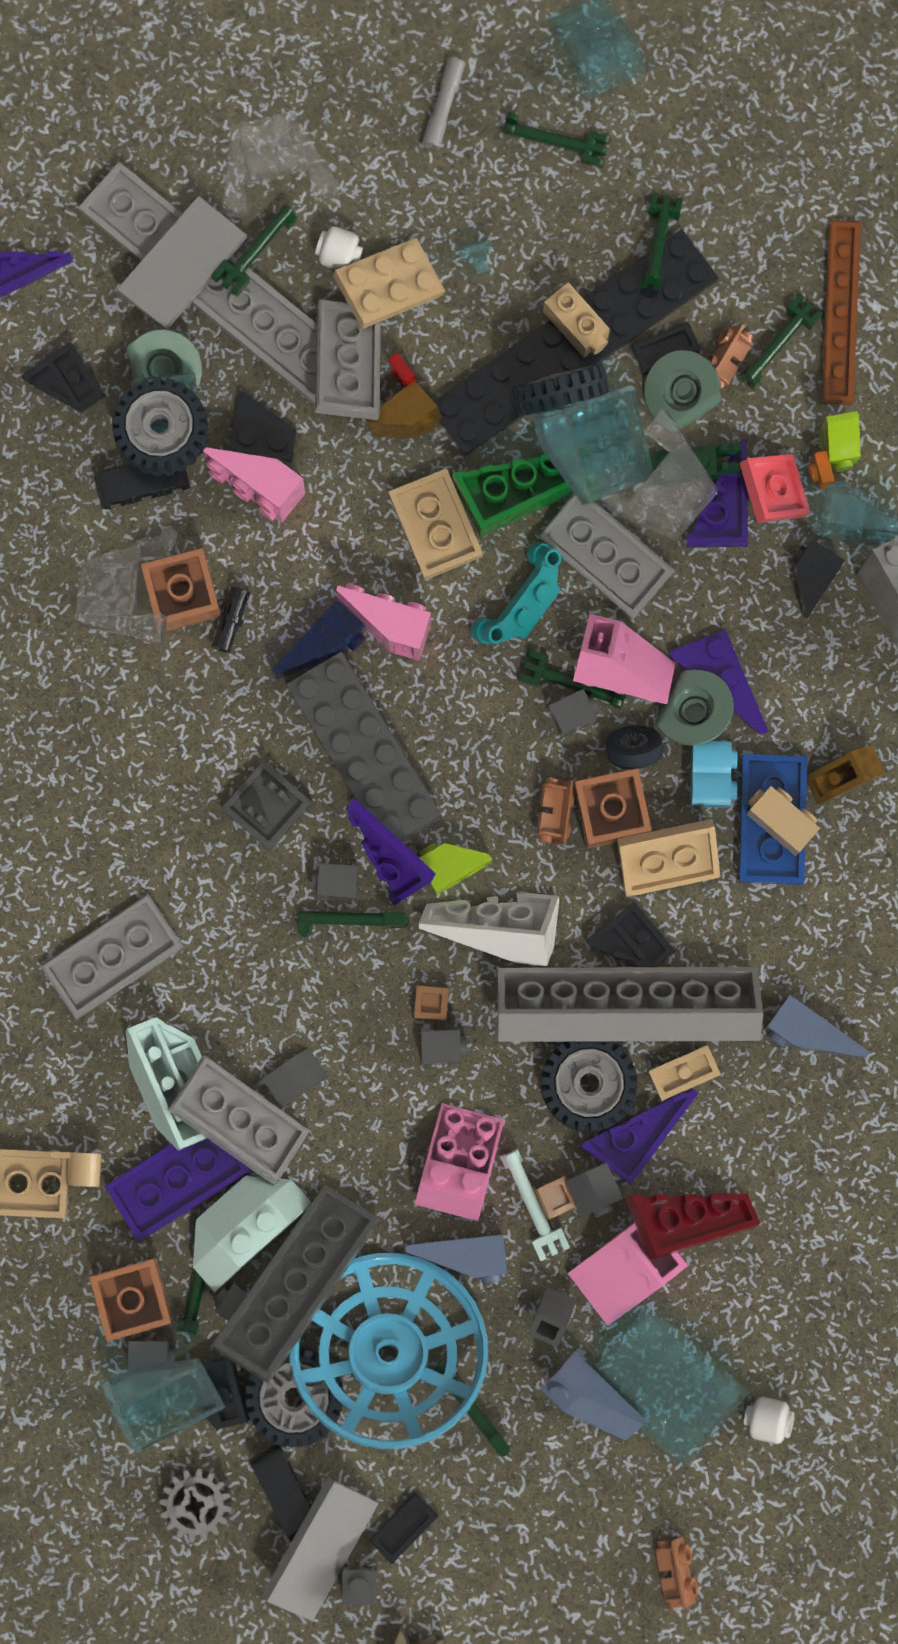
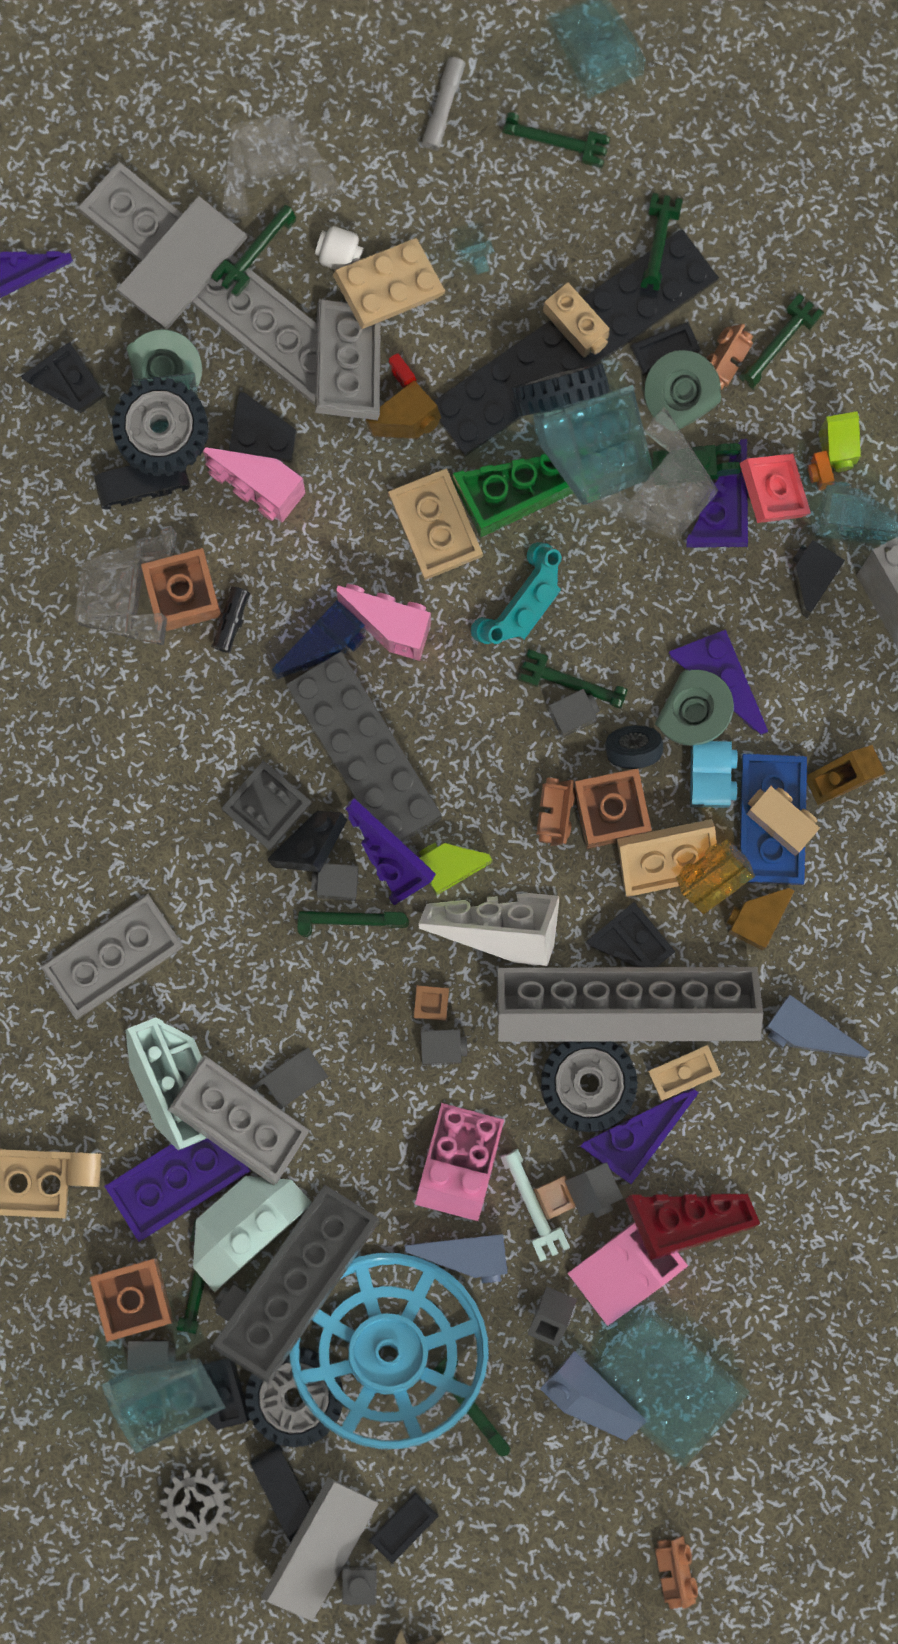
(310, 843): none -> black wing
(607, 554): light grey tile -> none
(622, 661): bright pink slope -> none
(715, 876): none -> clear yellow brick
(759, 918): none -> pearl gold slope
(769, 1420): white head -> none
(840, 313): dark orange tile -> none

